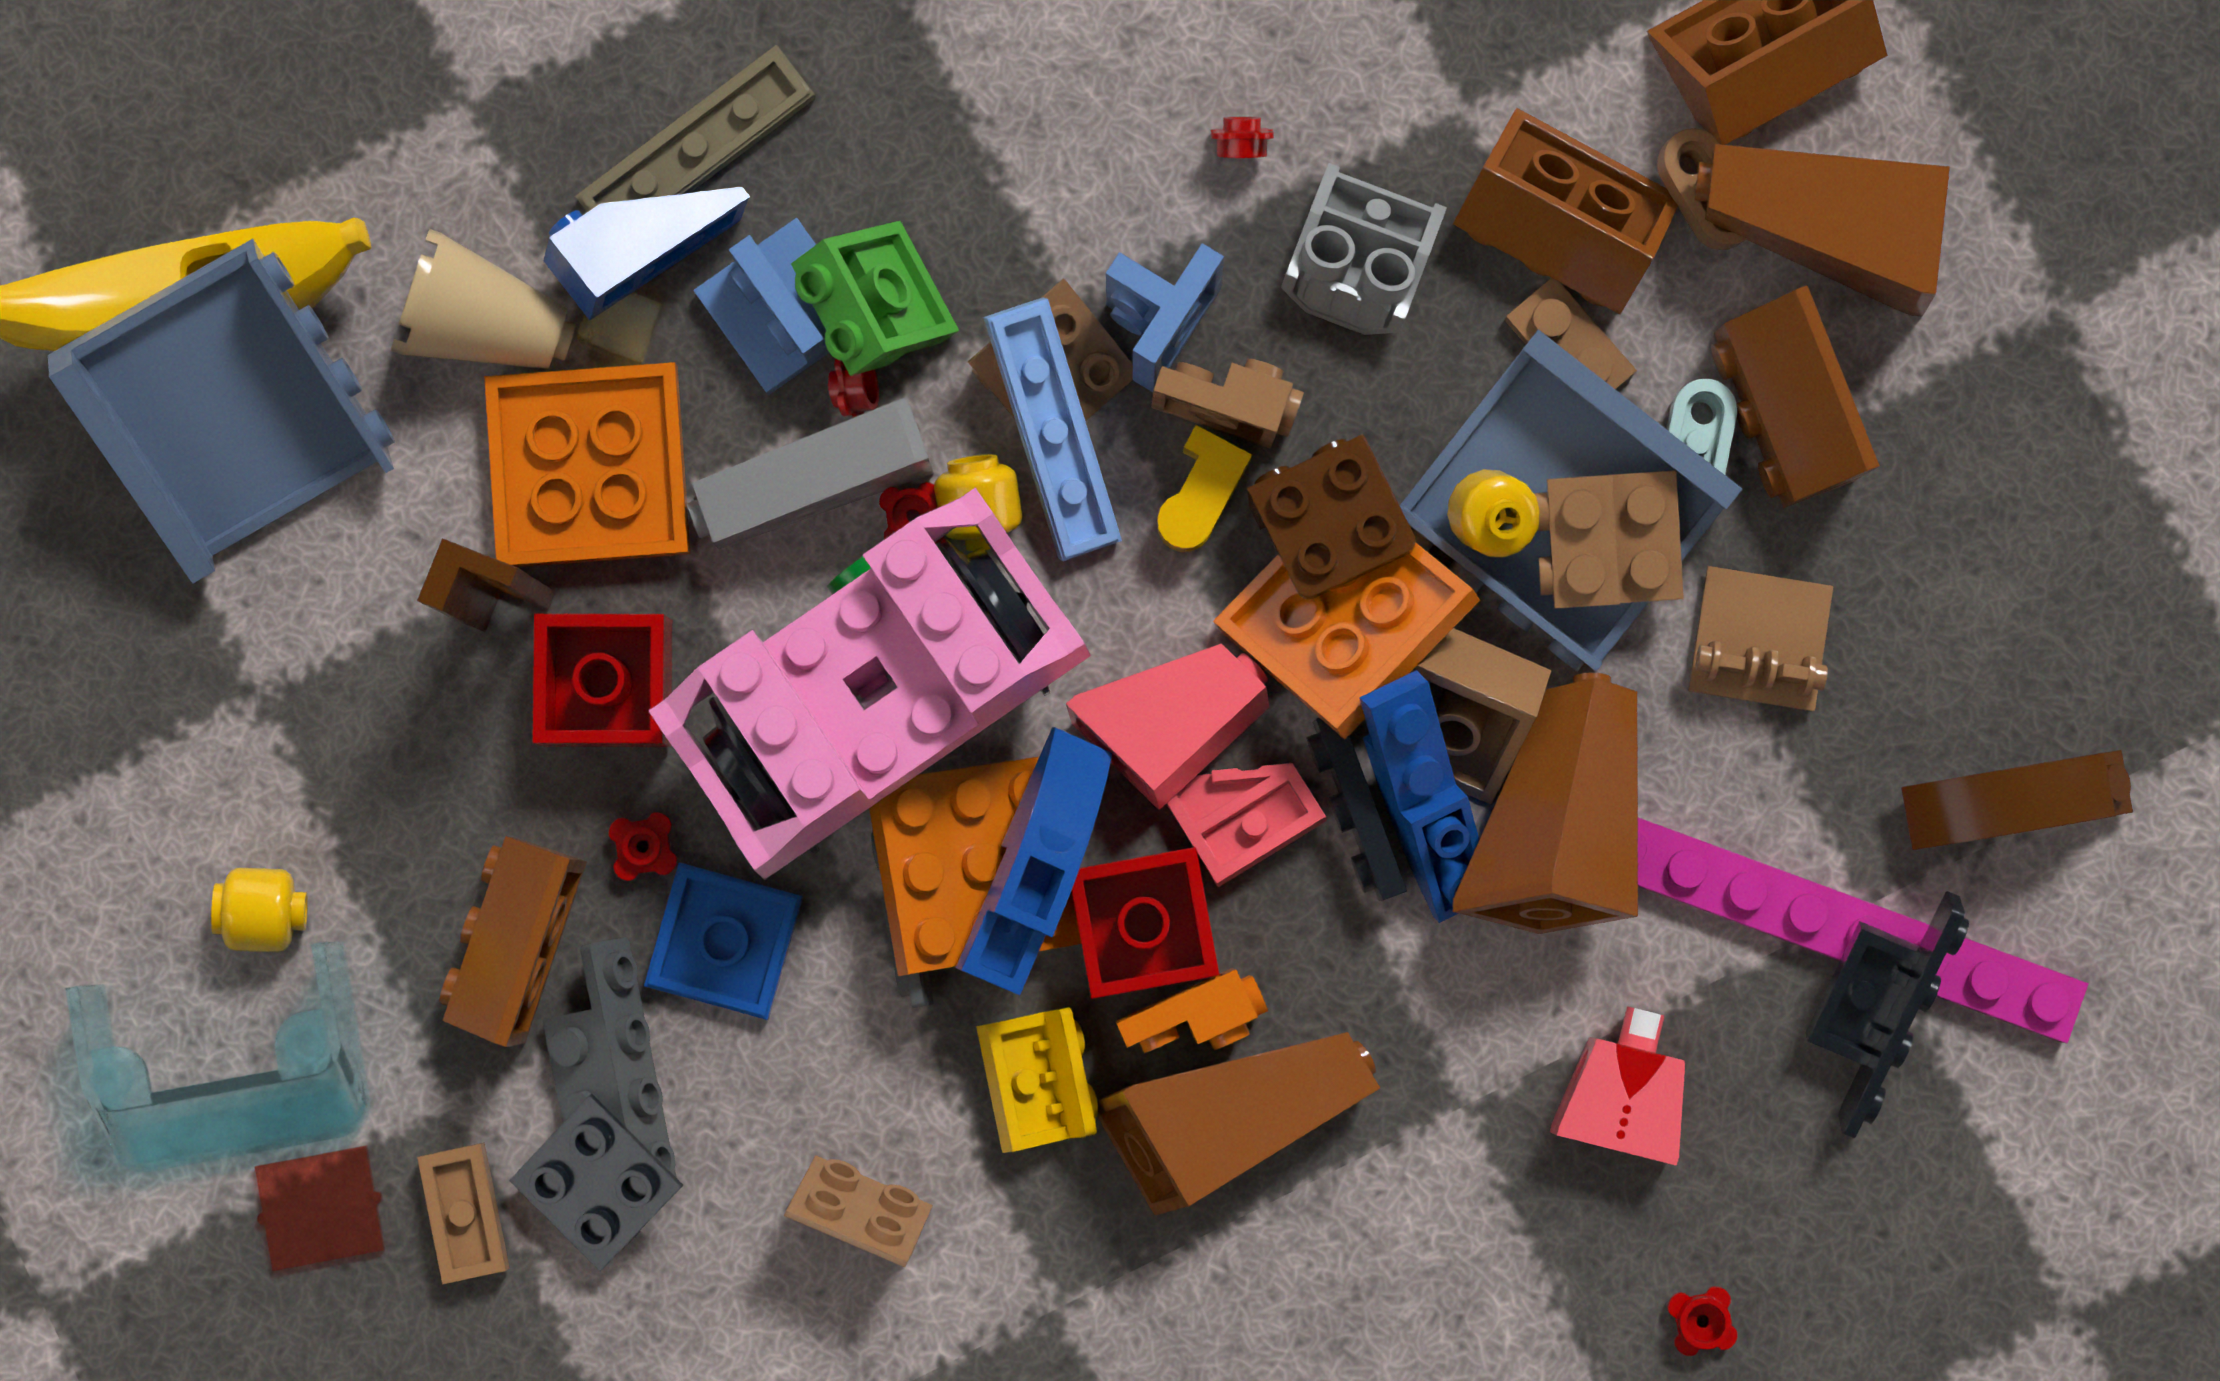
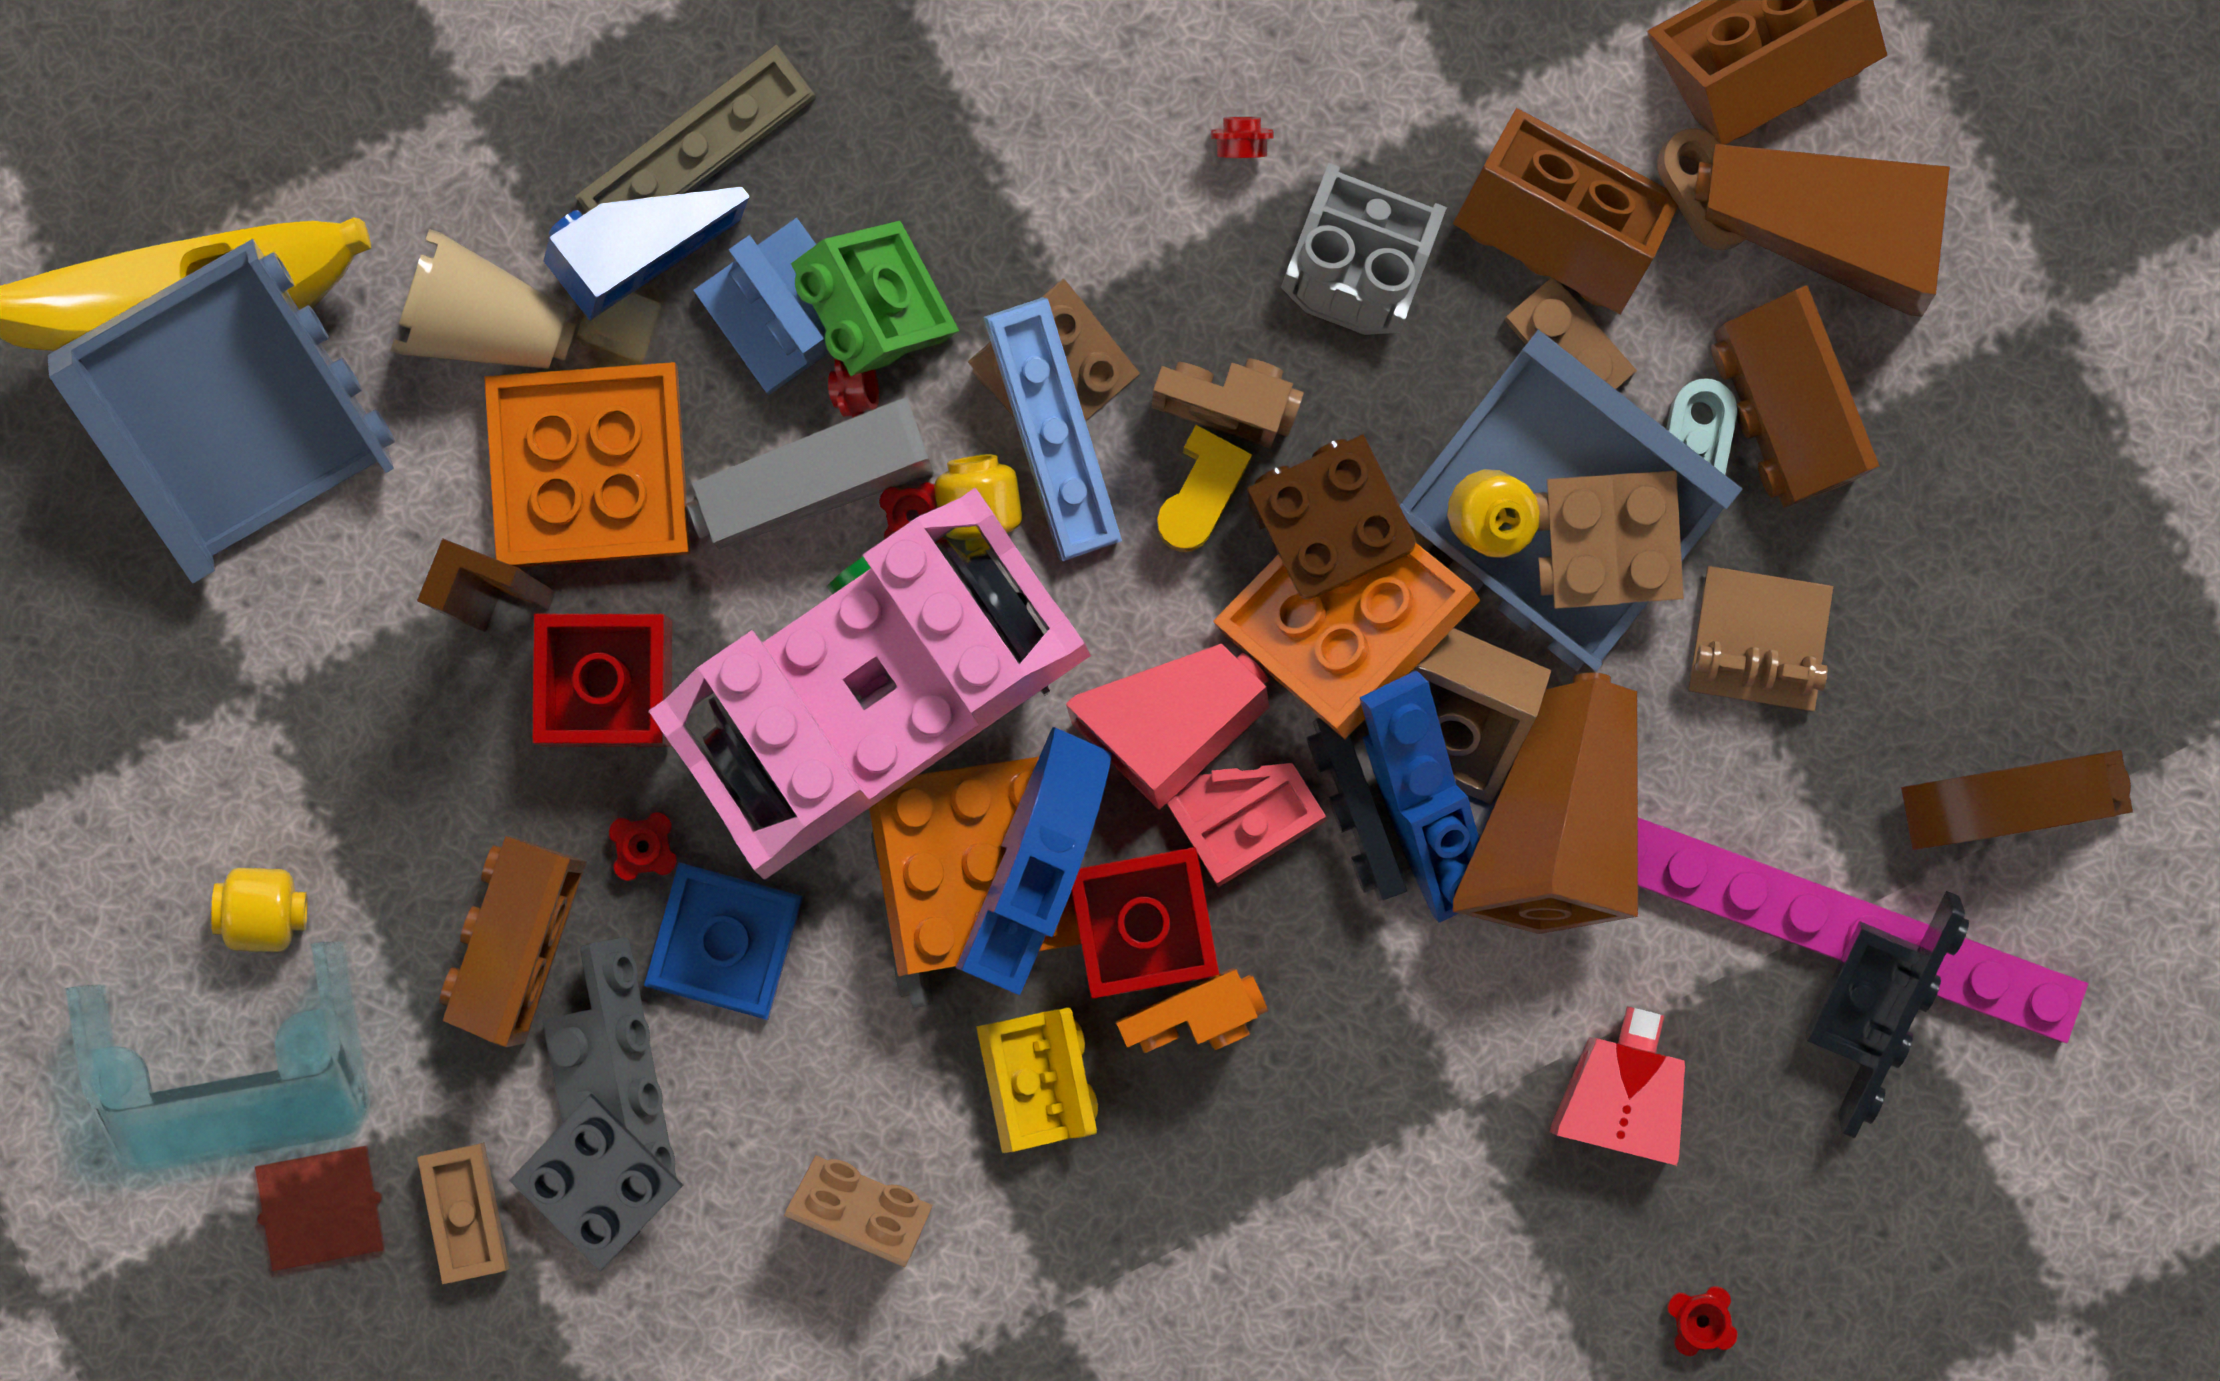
(1164, 311): medium blue bracket -> none
(1220, 1120): dark orange slope -> none

